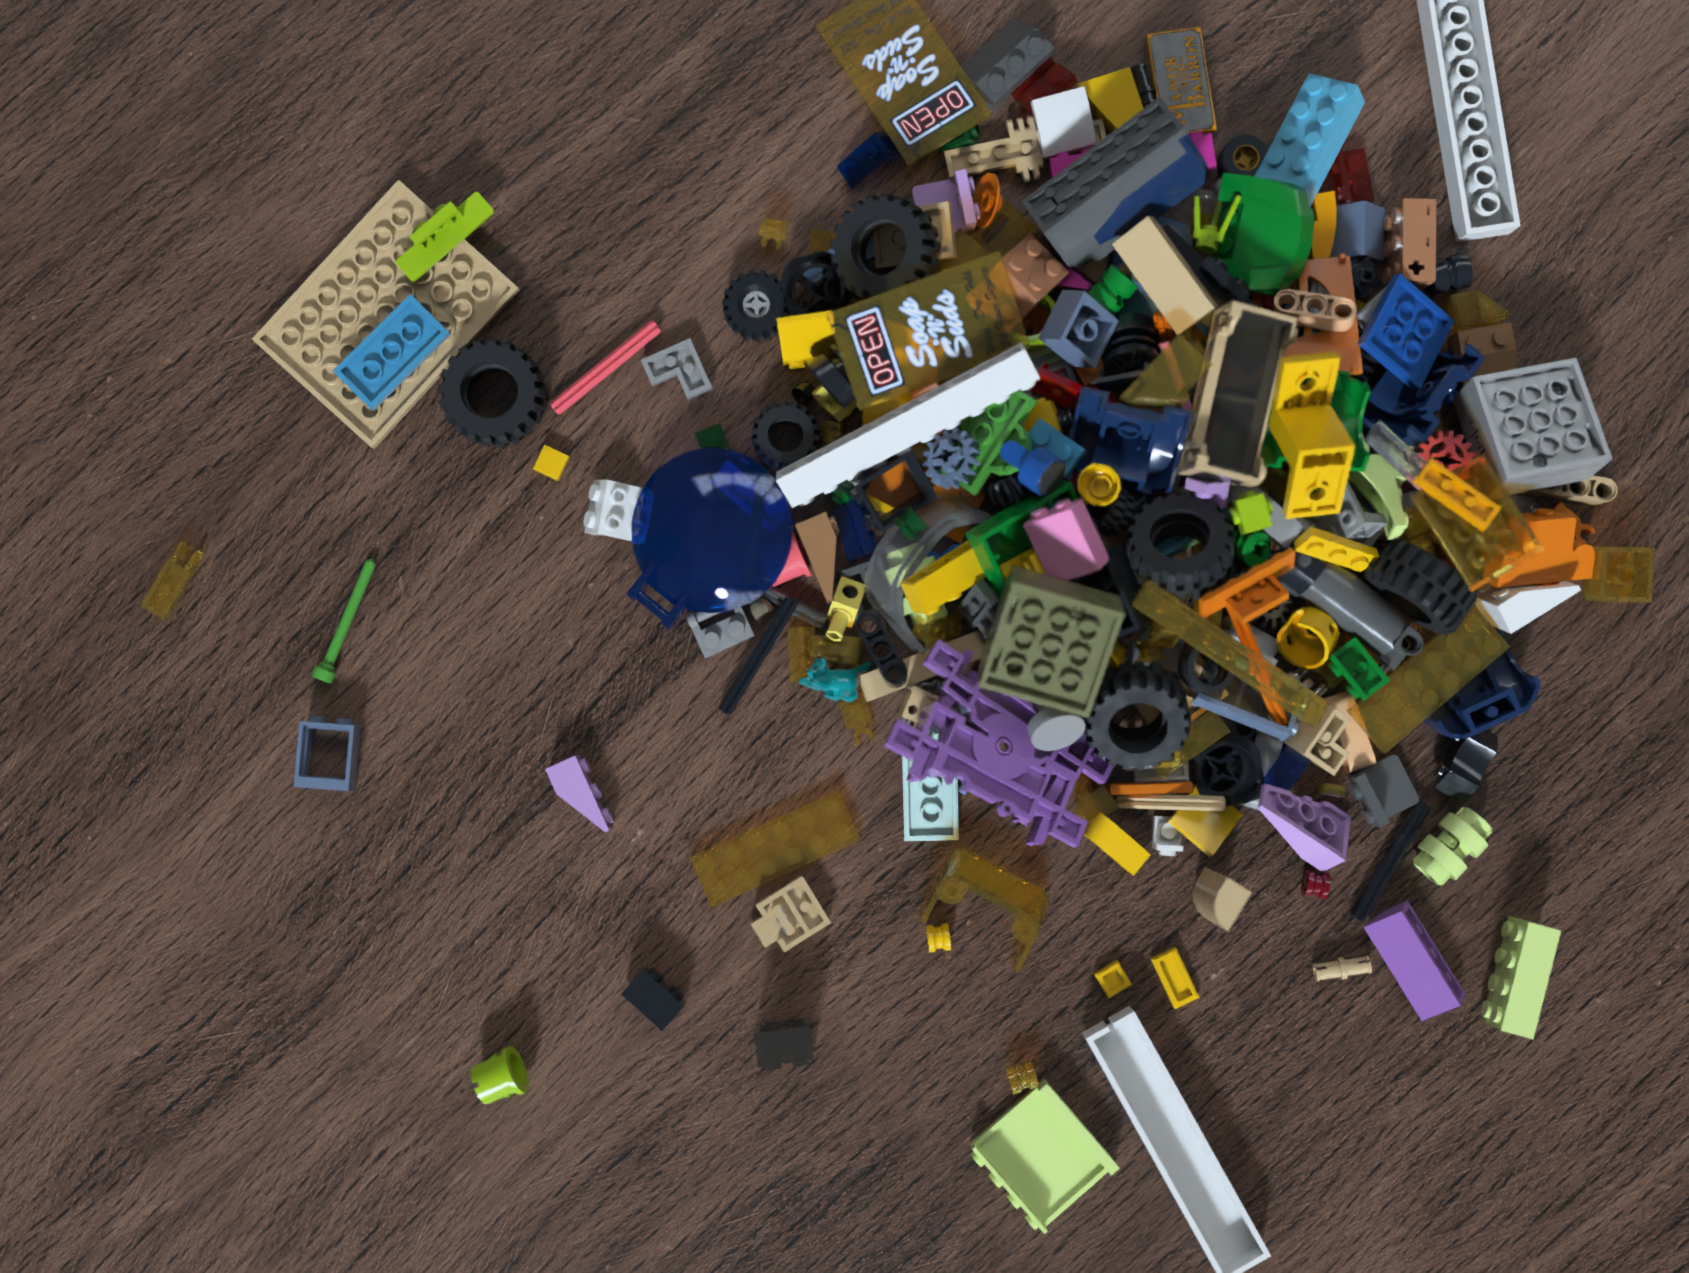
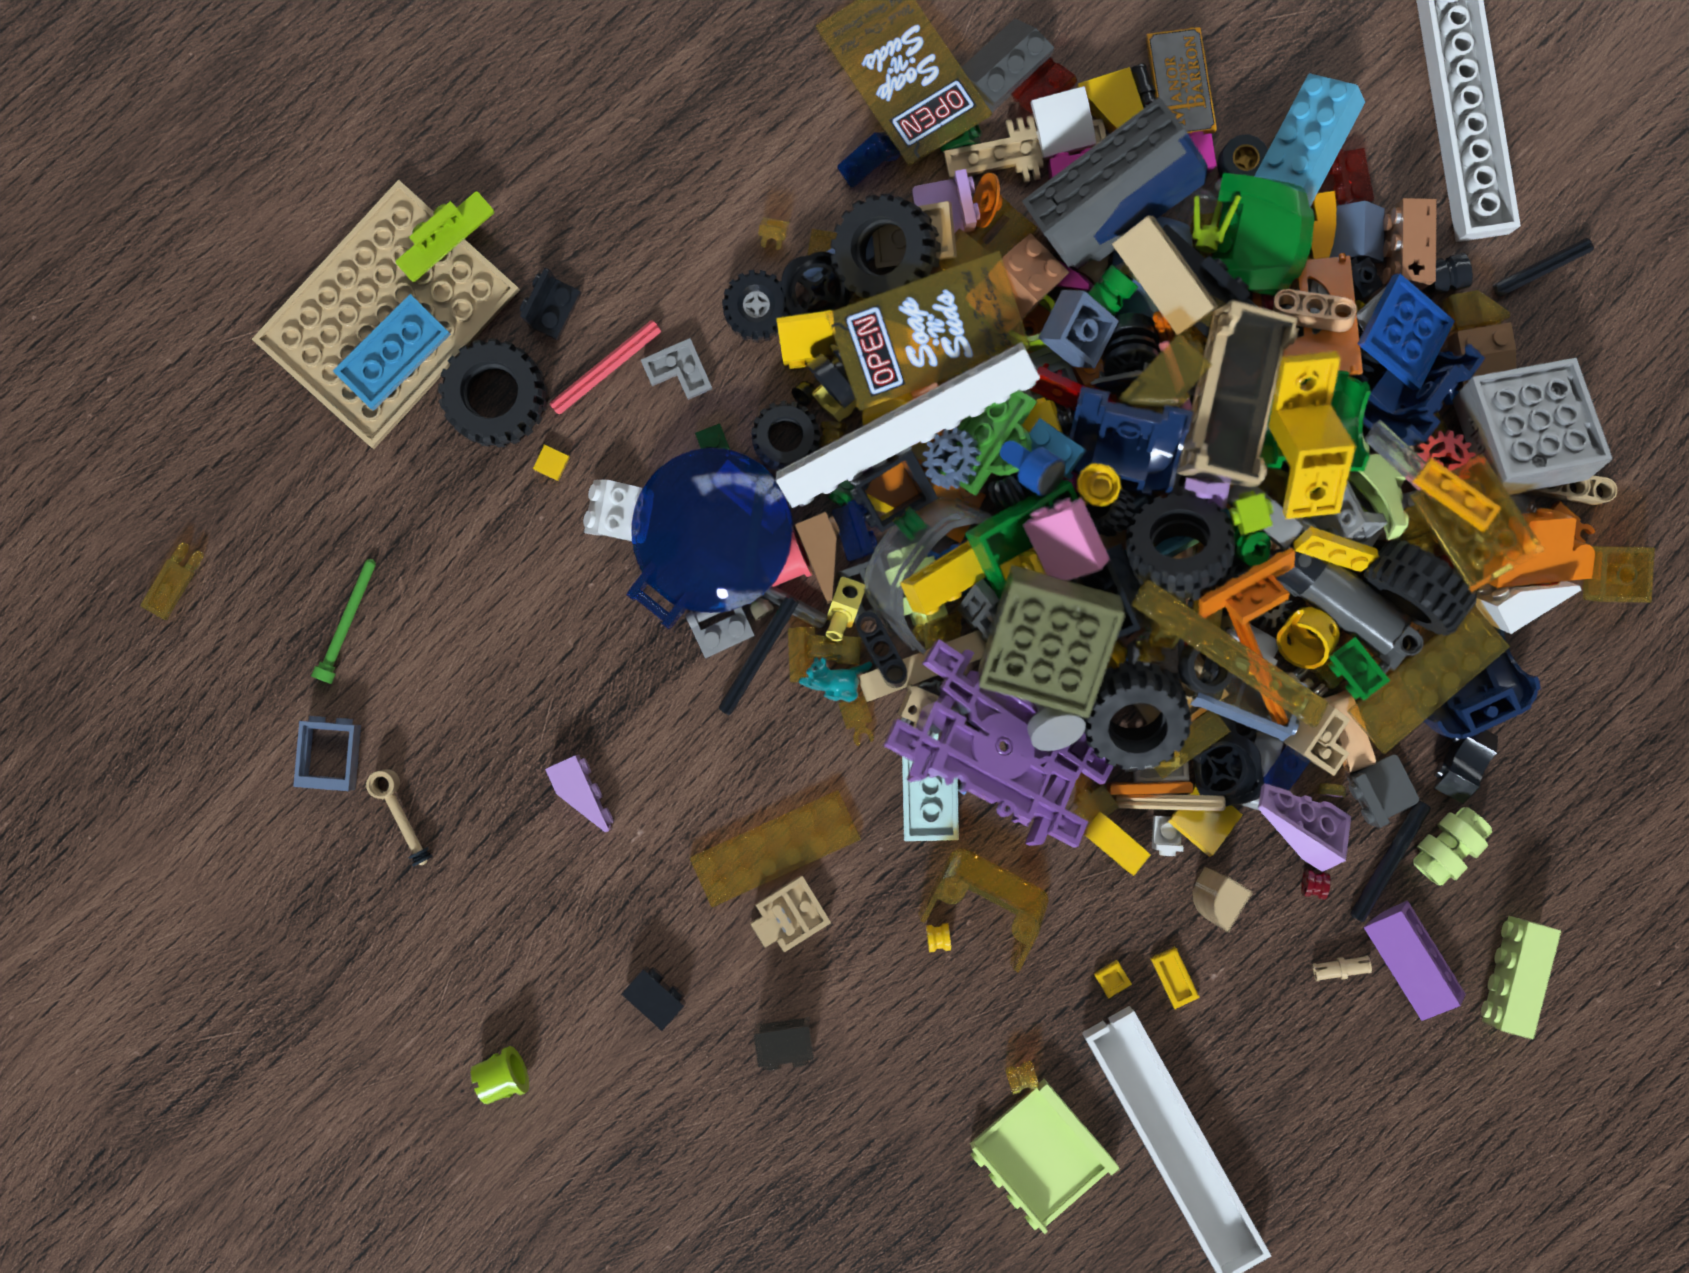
(420, 855): none -> tan piece
(549, 304): none -> black bracket
(1543, 267): none -> black axle

